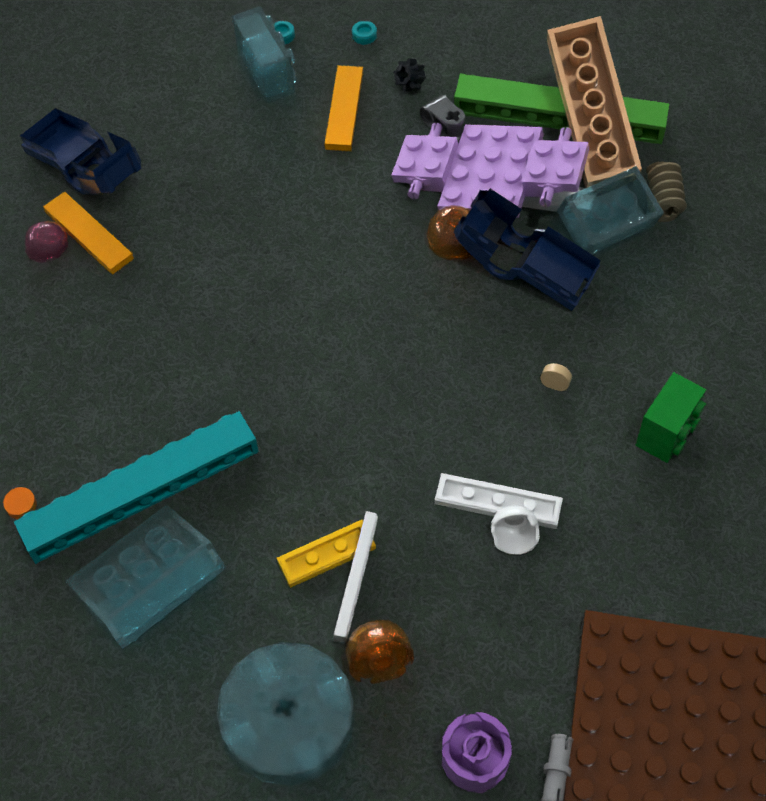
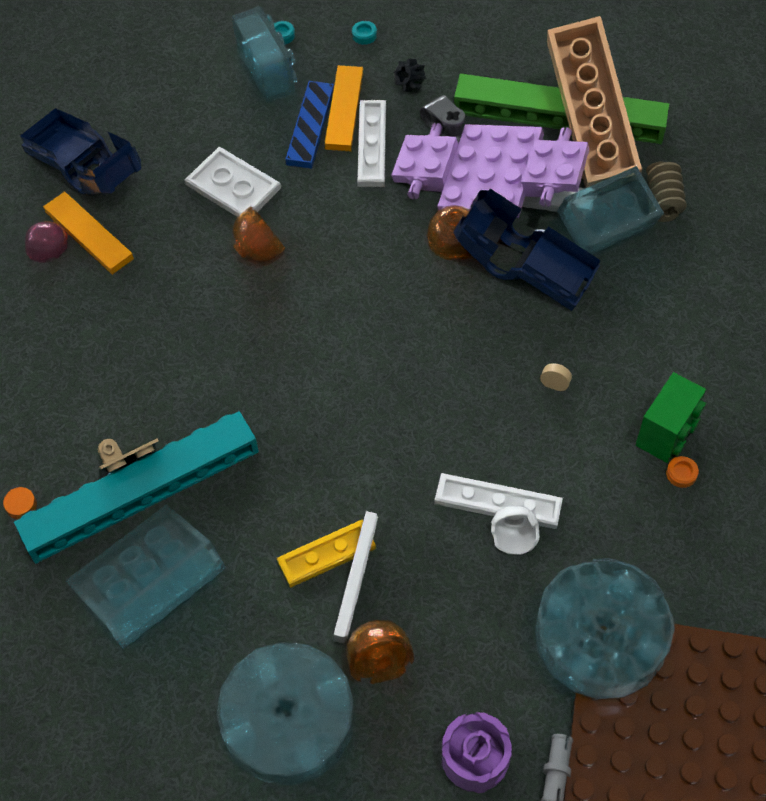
(113, 457): none -> tan hinge
(232, 183): none -> white tile
(255, 237): none -> clear orange cylinder
(310, 124): none -> blue tile
(372, 143): none -> white tile
(595, 659): none -> clear light blue brick
(682, 471): none -> orange tile

